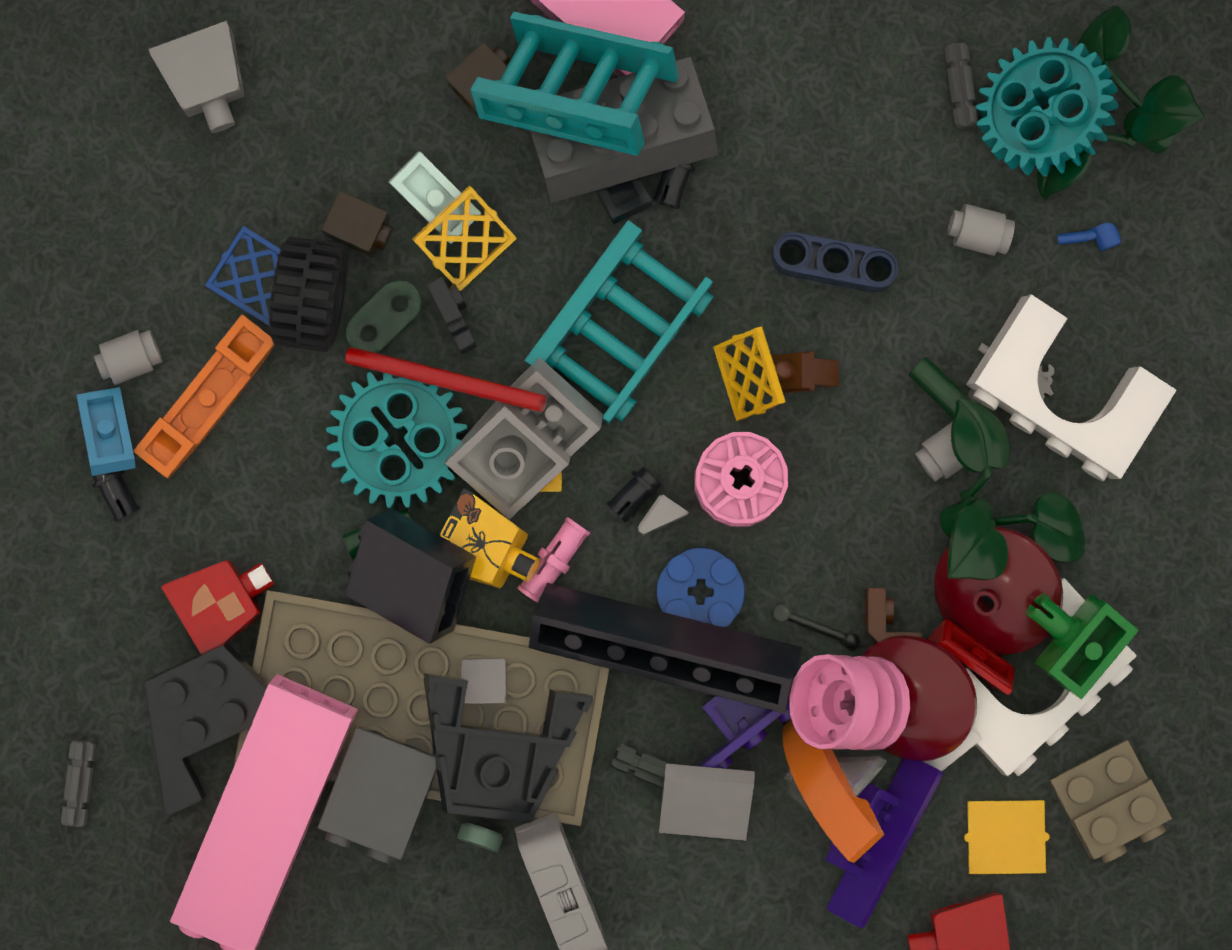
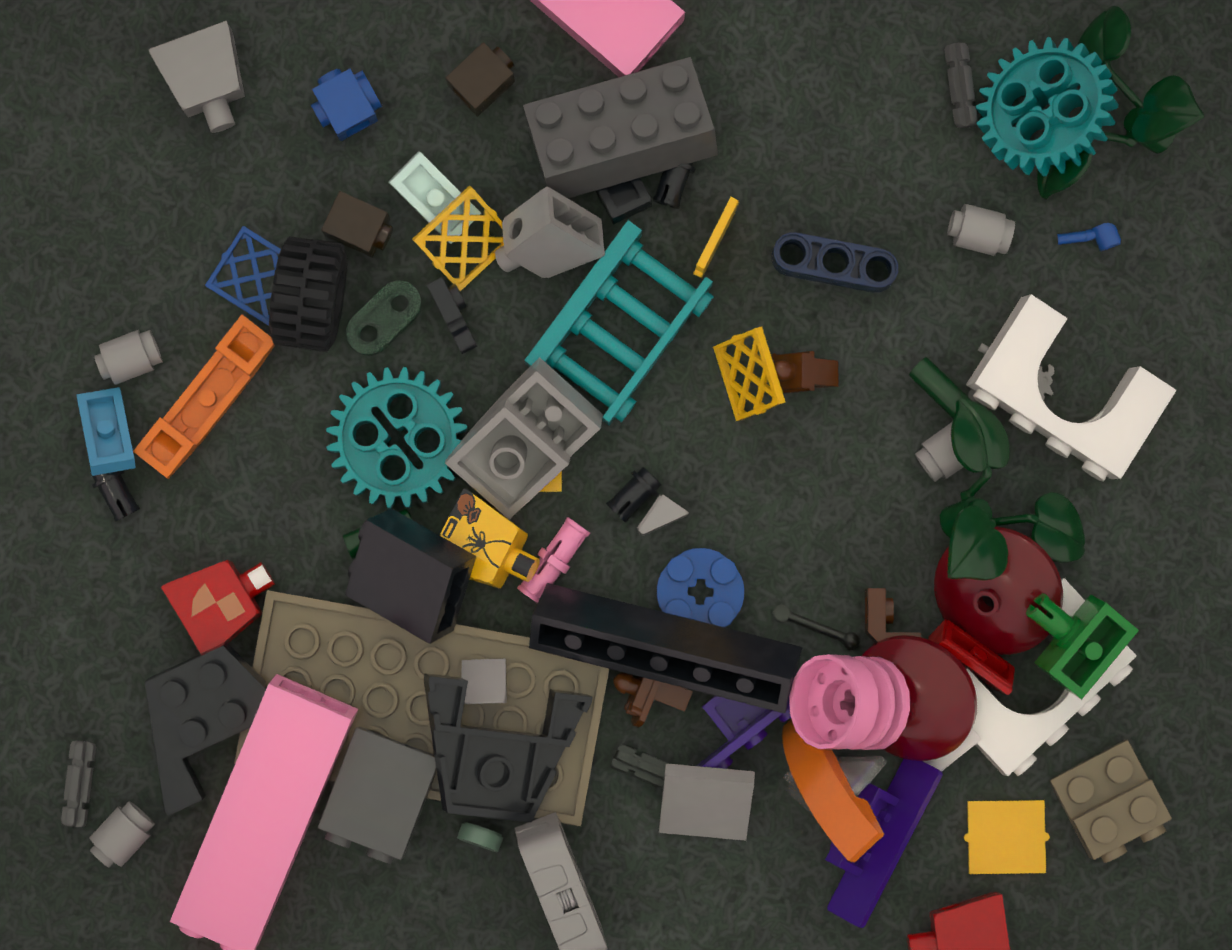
(121, 835): none -> light grey brick
(345, 102): none -> blue brick
(445, 379): red axle -> none
(550, 235): none -> light grey torso
(575, 118): teal fence -> none
(645, 691): none -> reddish brown piece
(716, 237): none -> yellow piece
(748, 504): bright pink wheel -> none

